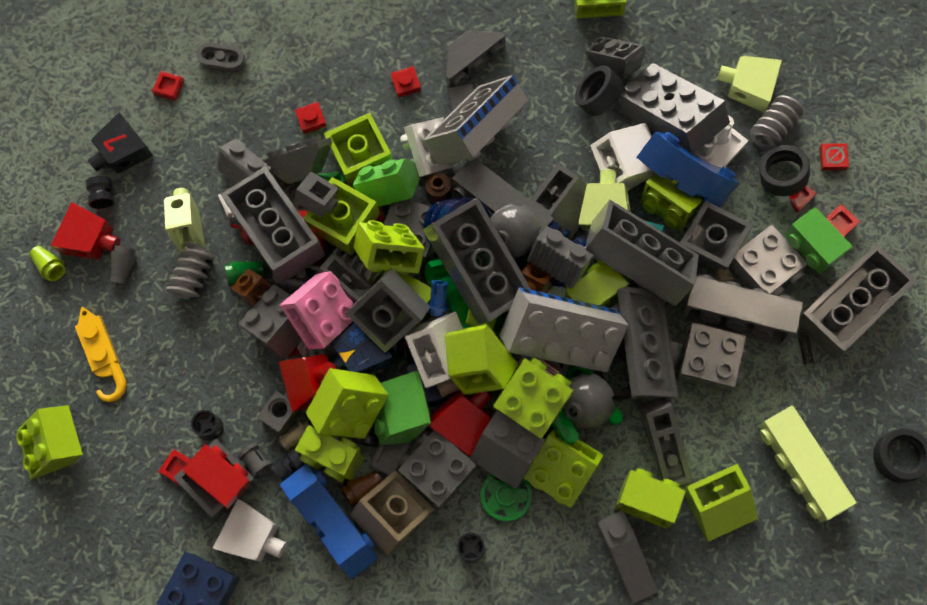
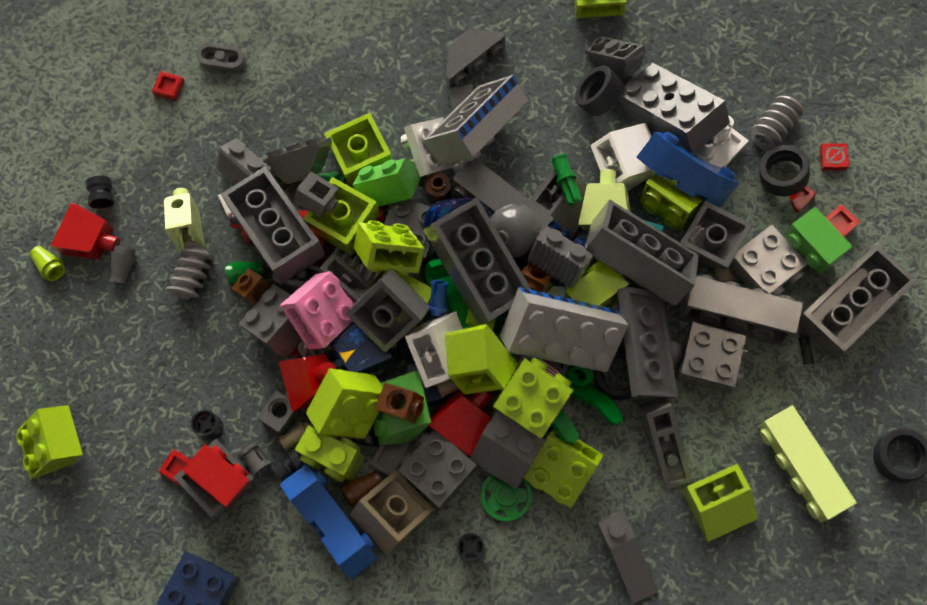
(100, 353): yellow plate -> none
(118, 146): black torso -> none
(249, 534): white torso -> none
(310, 117): red plate -> none
(392, 396): none -> reddish brown brick
(405, 81): red plate -> none
(566, 179): none -> green axle
(590, 401): dark grey cylinder -> none
(650, 498): lime brick -> none
(752, 81): yellowish green torso -> none

